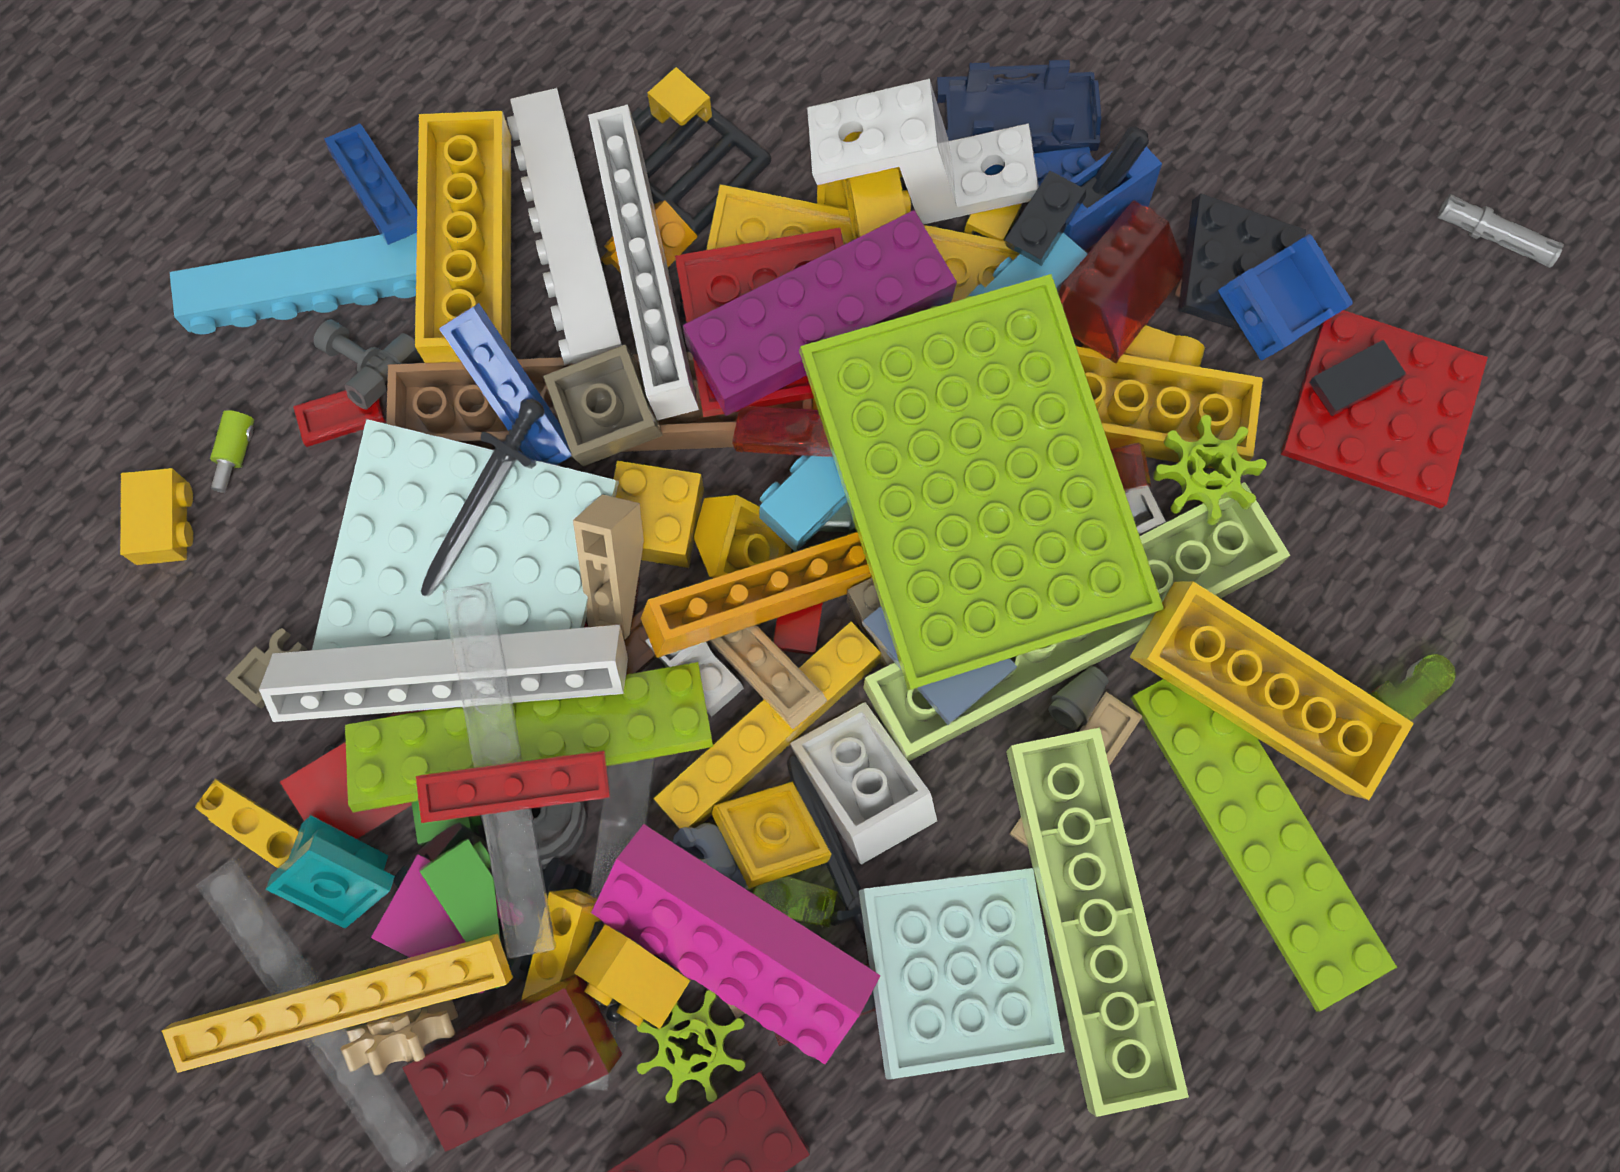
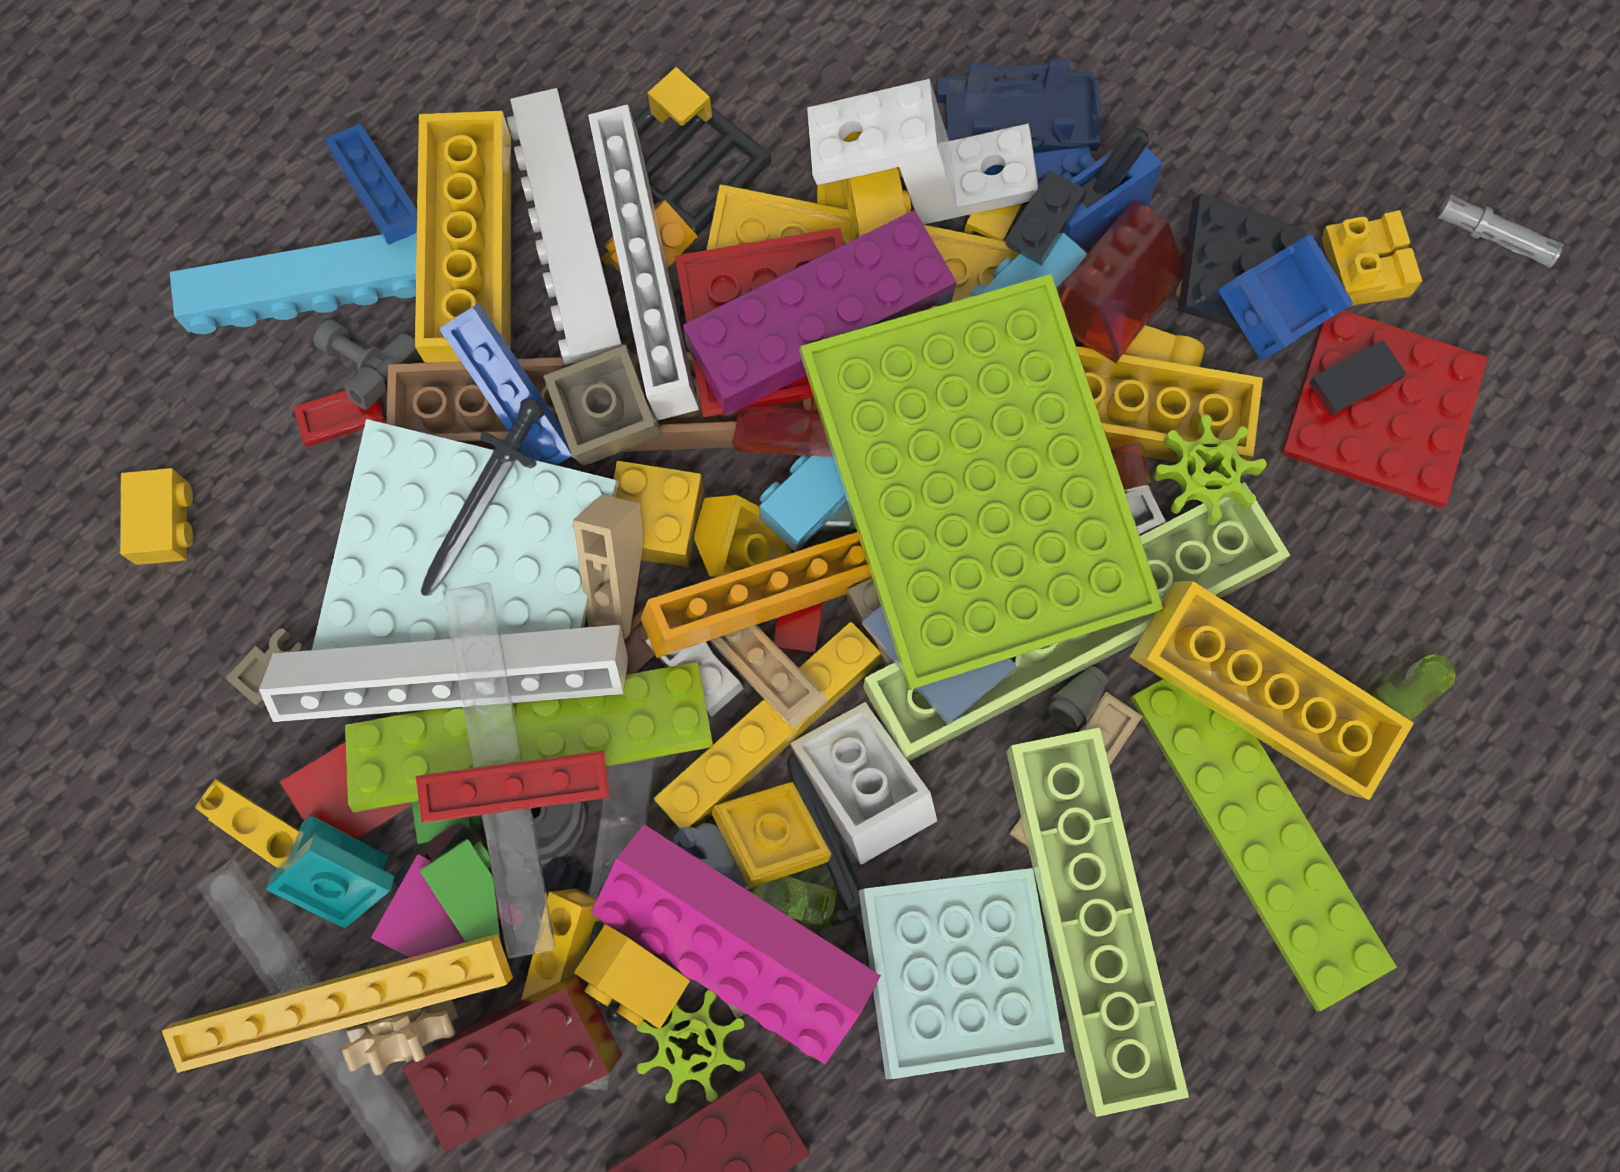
(230, 446): lime piece -> none
(1372, 258): none -> yellow hips

